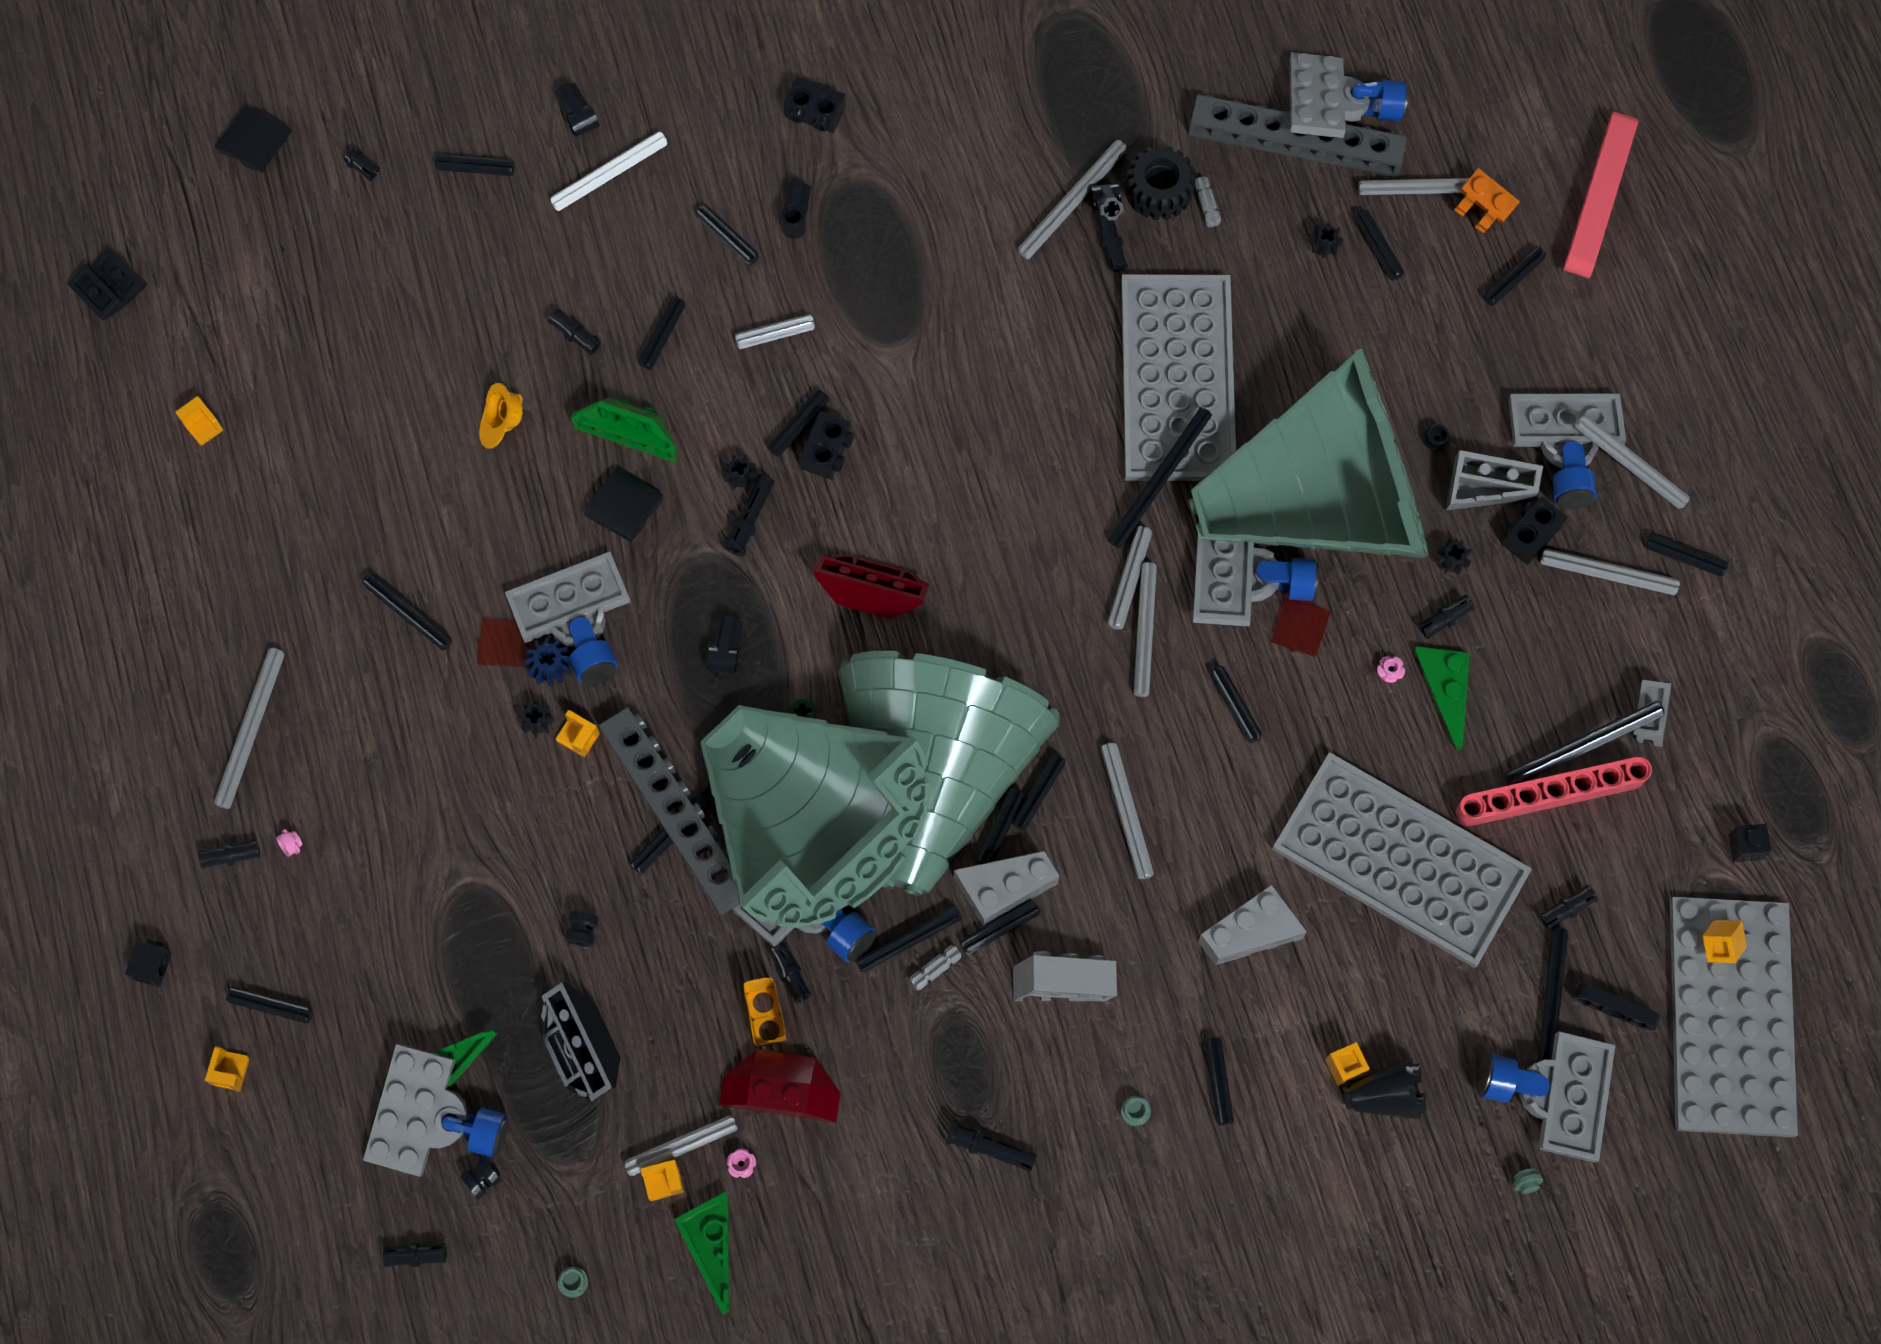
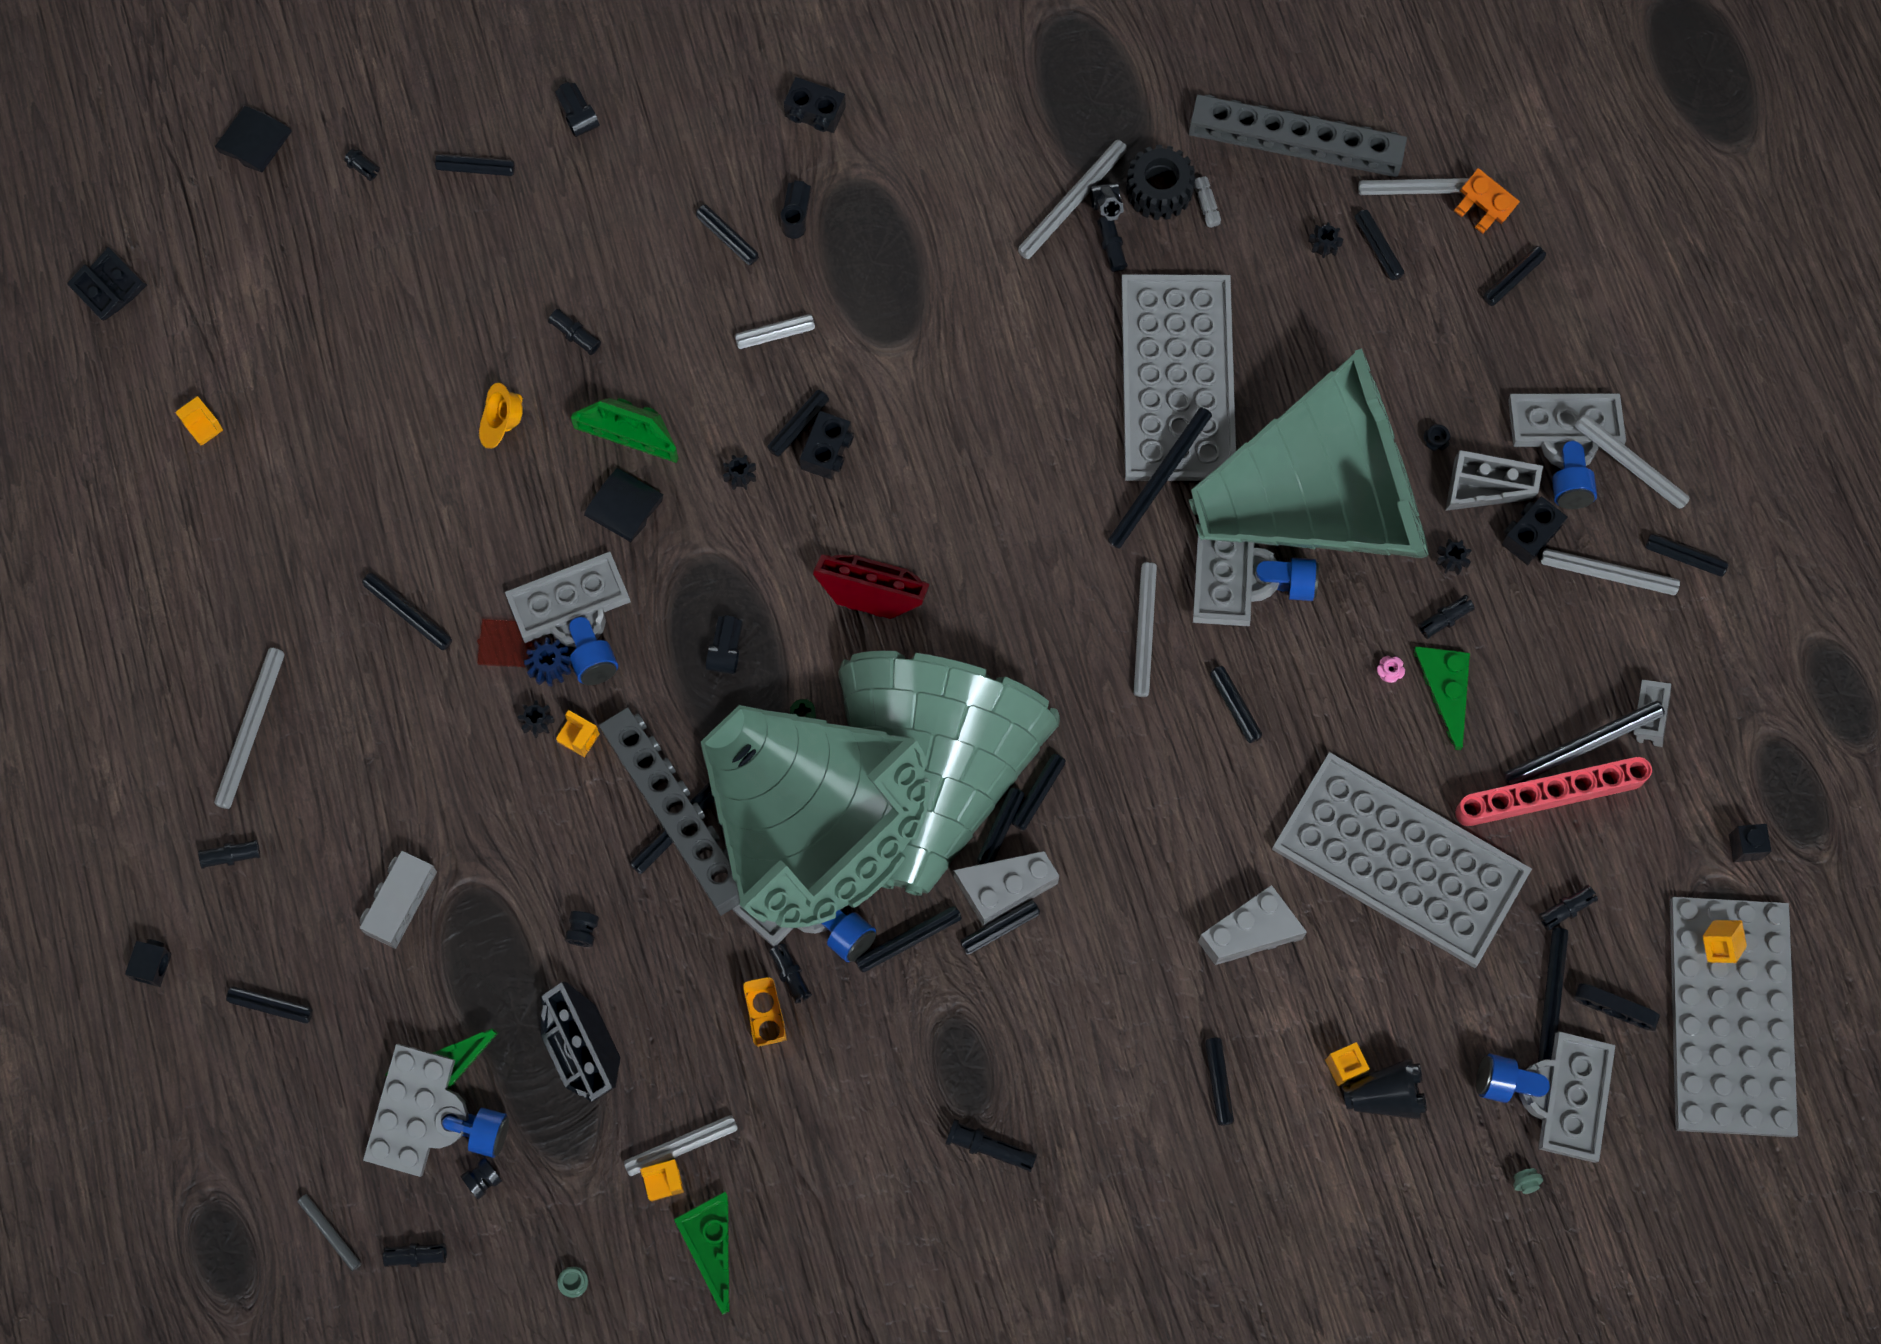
(227, 1069): light orange panel -> none
(289, 842): bright pink plate -> none
(329, 1232): none -> dark grey bar
(397, 899): none -> light grey brick
(608, 171): white axle -> none
(661, 333): black axle -> none
(741, 1155): bright pink plate -> none
(744, 526): black pin -> none
(781, 1086): dark red wedge -> none
(935, 967): light grey axle -> none
(1065, 977): light grey wedge -> none
(1127, 811): light grey axle -> none
(1129, 577): light grey axle -> none
(1135, 1111): sand green plate -> none
(1301, 627): clear red piece -> none
(1326, 98): light grey plate -> none
(1601, 195): coral beam -> none

